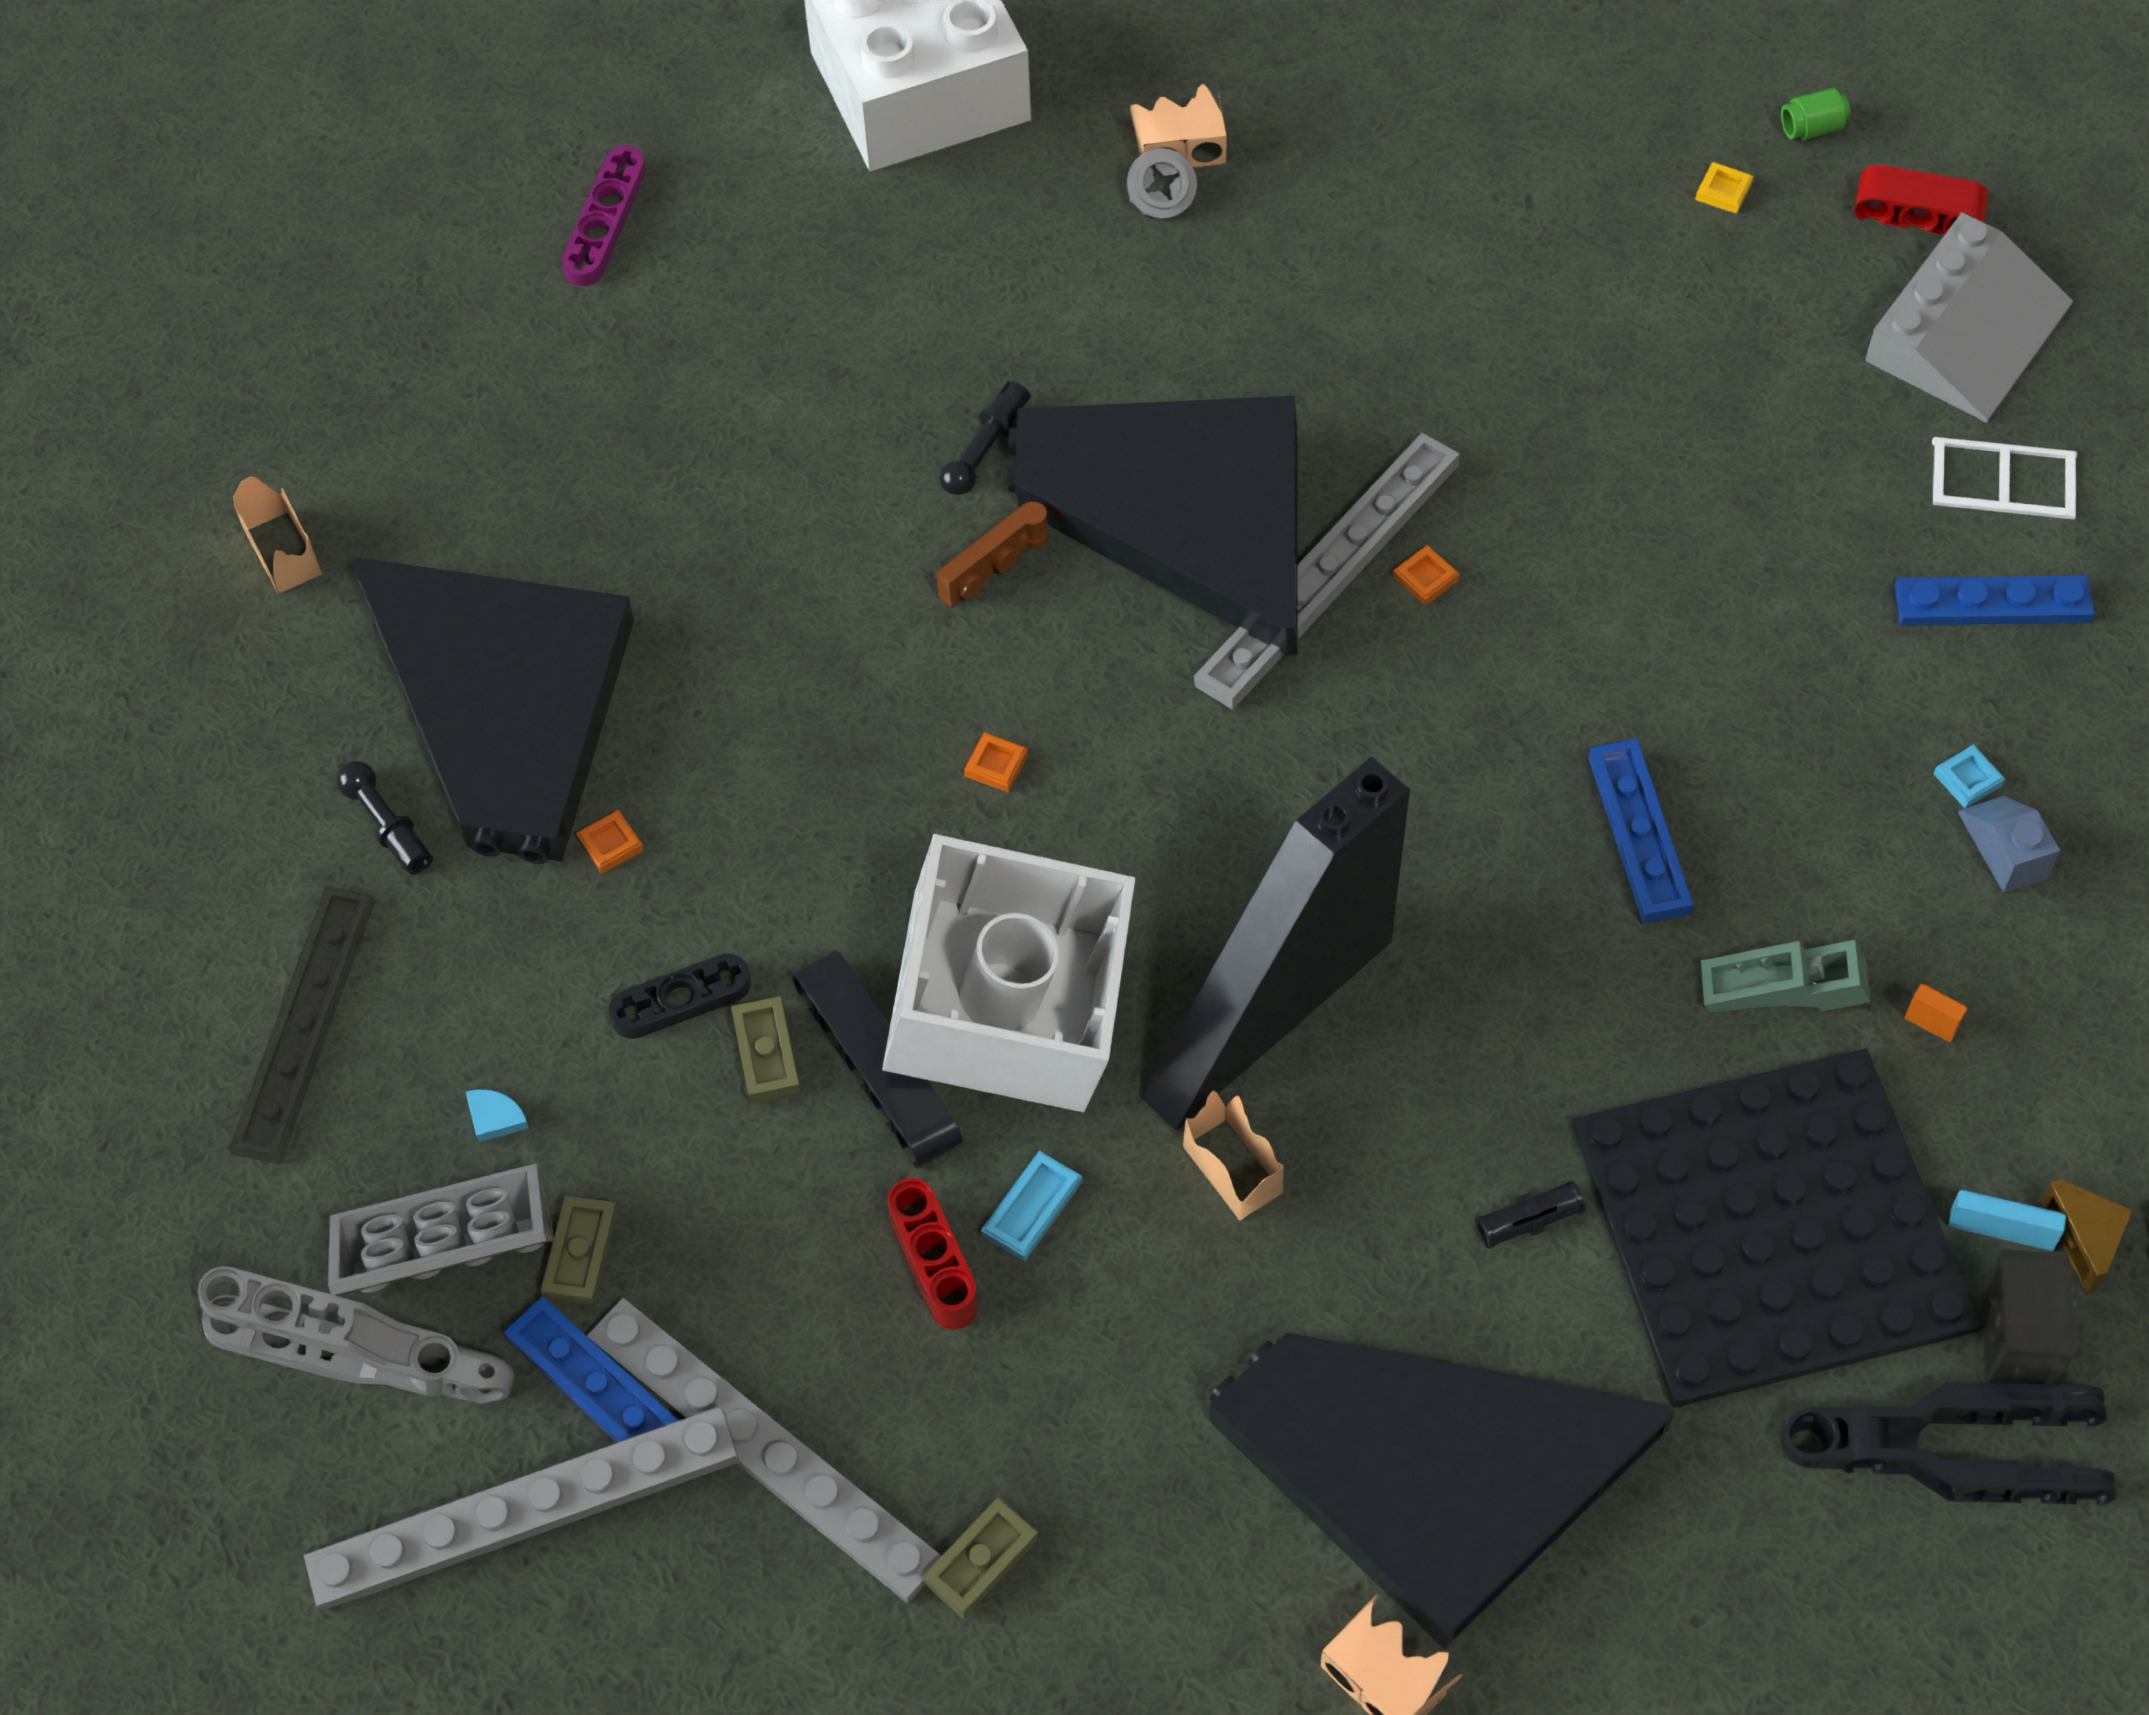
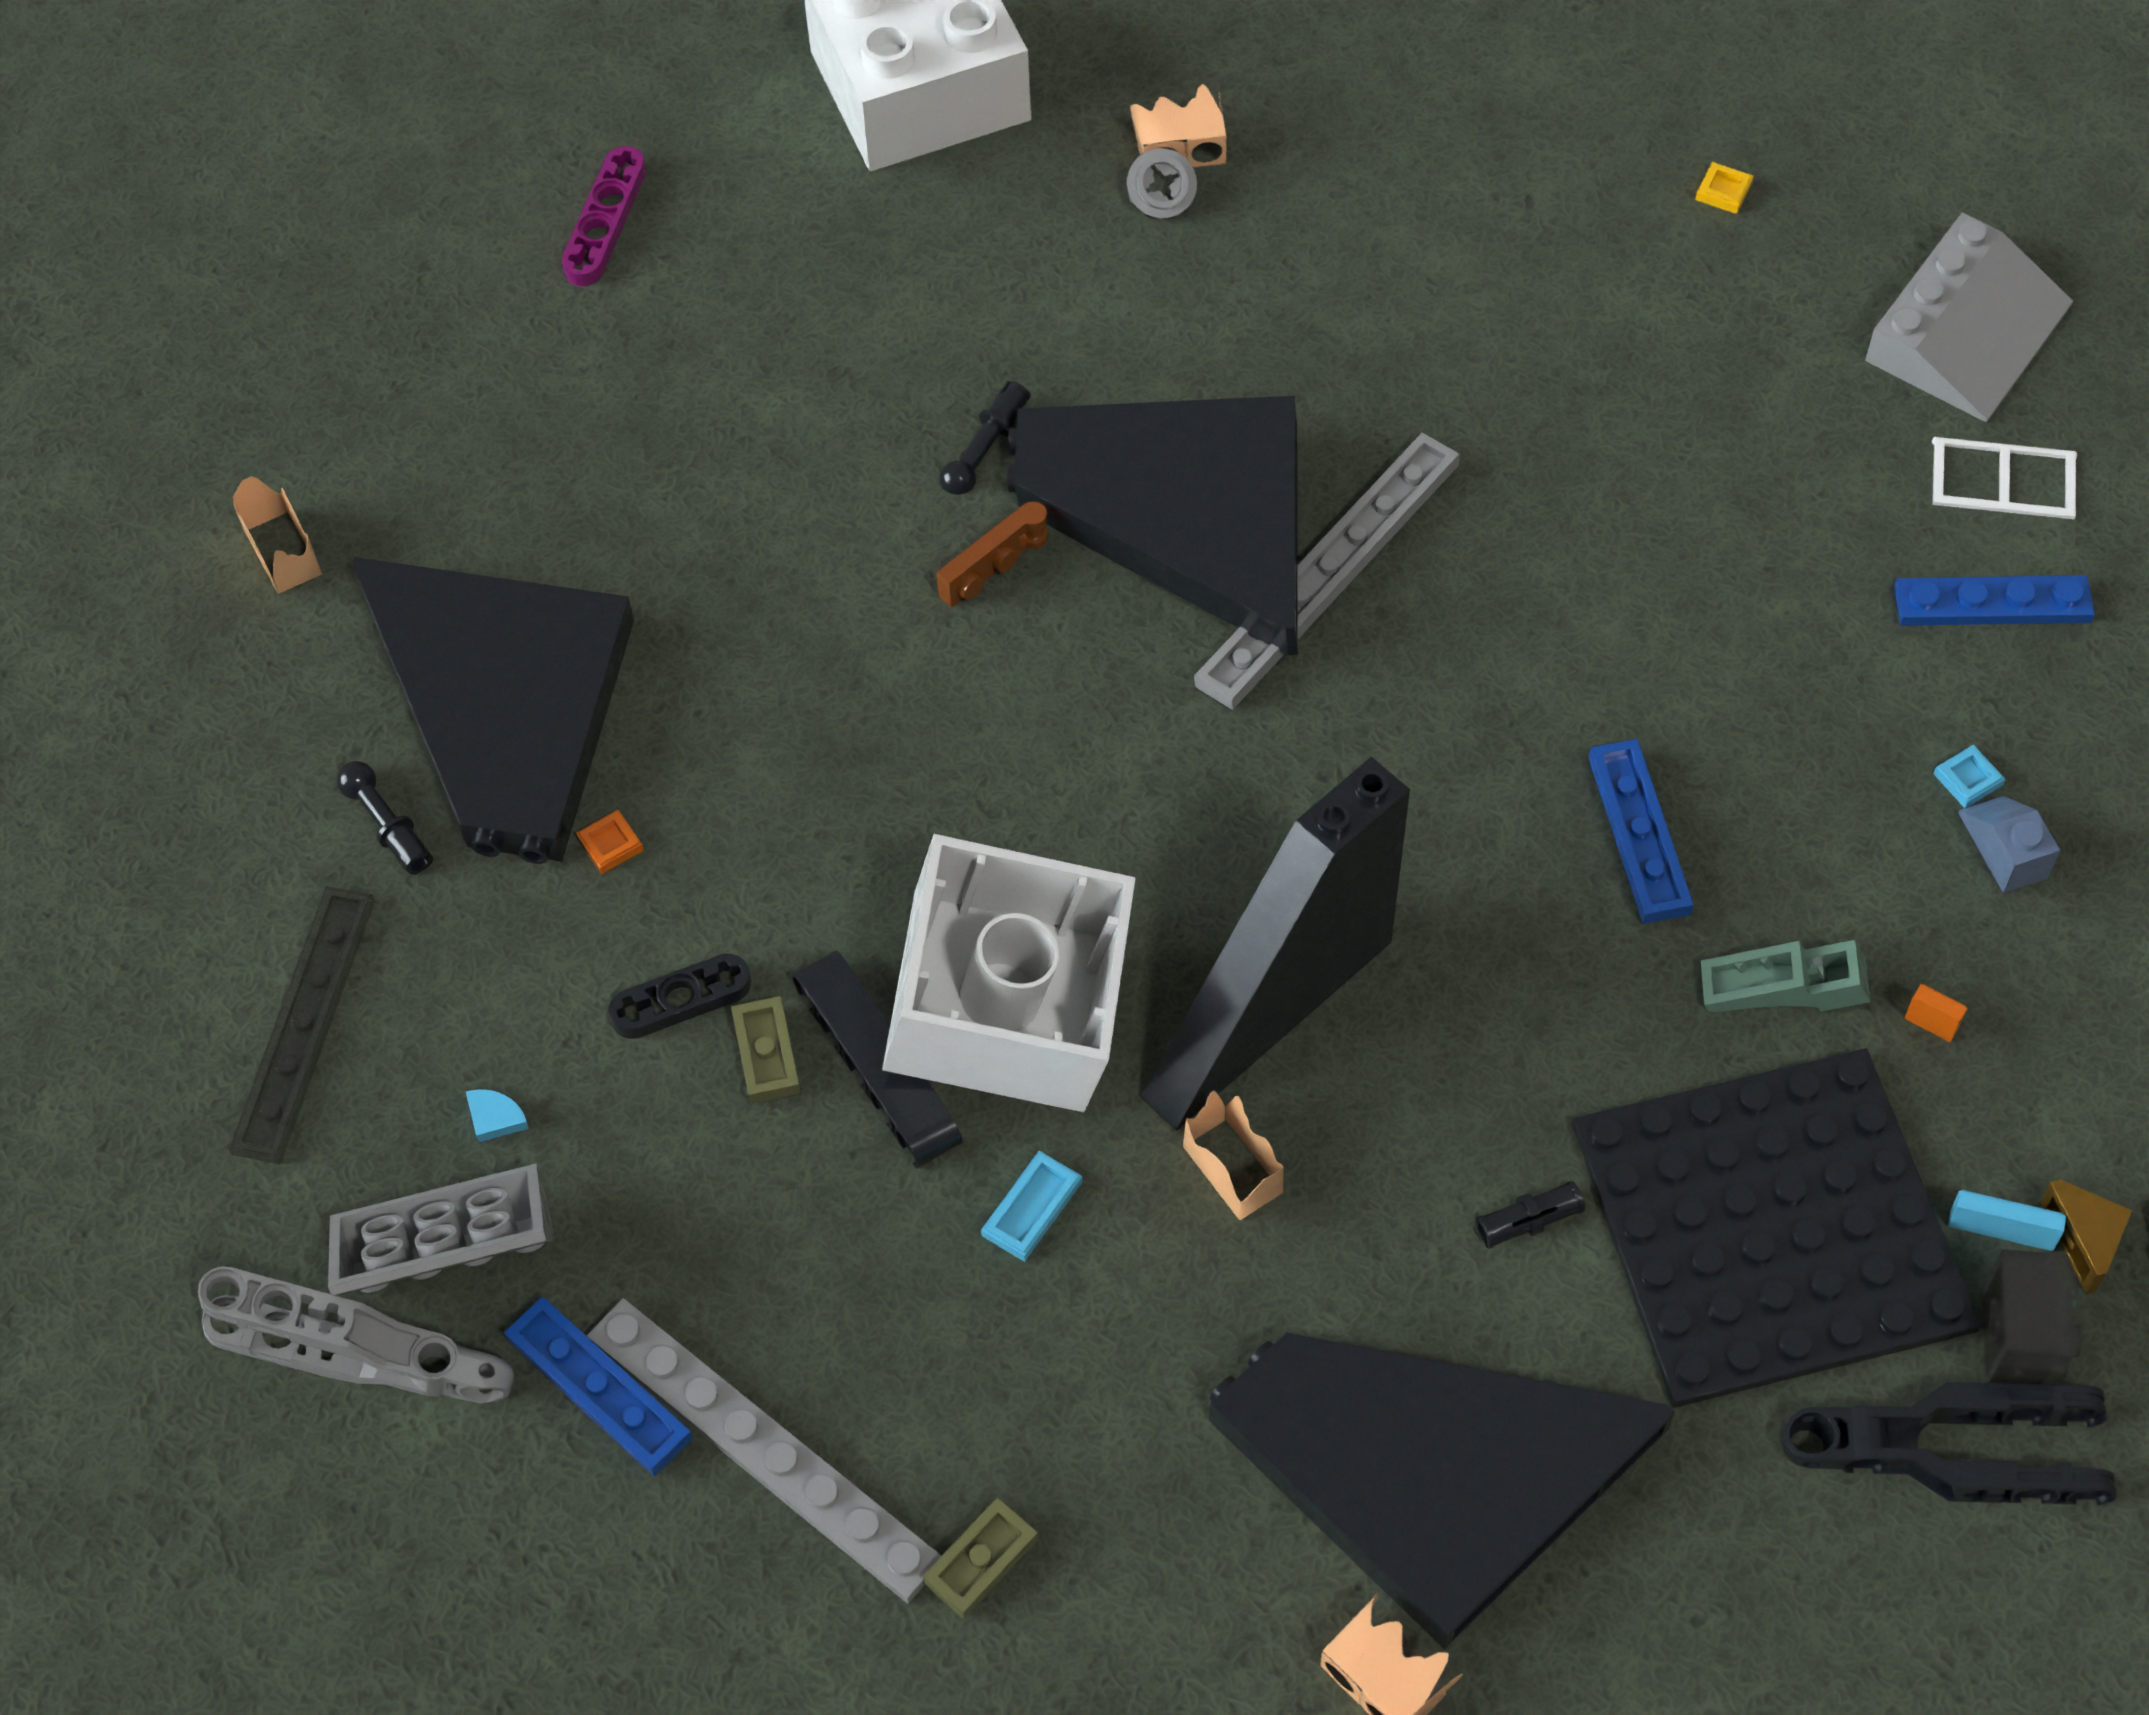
(521, 1508): light grey plate -> none
(579, 1250): olive plate -> none
(927, 1232): red beam -> none
(996, 762): orange tile -> none
(1426, 575): orange tile -> none
(1815, 114): bright green brick -> none
(1917, 198): red beam -> none

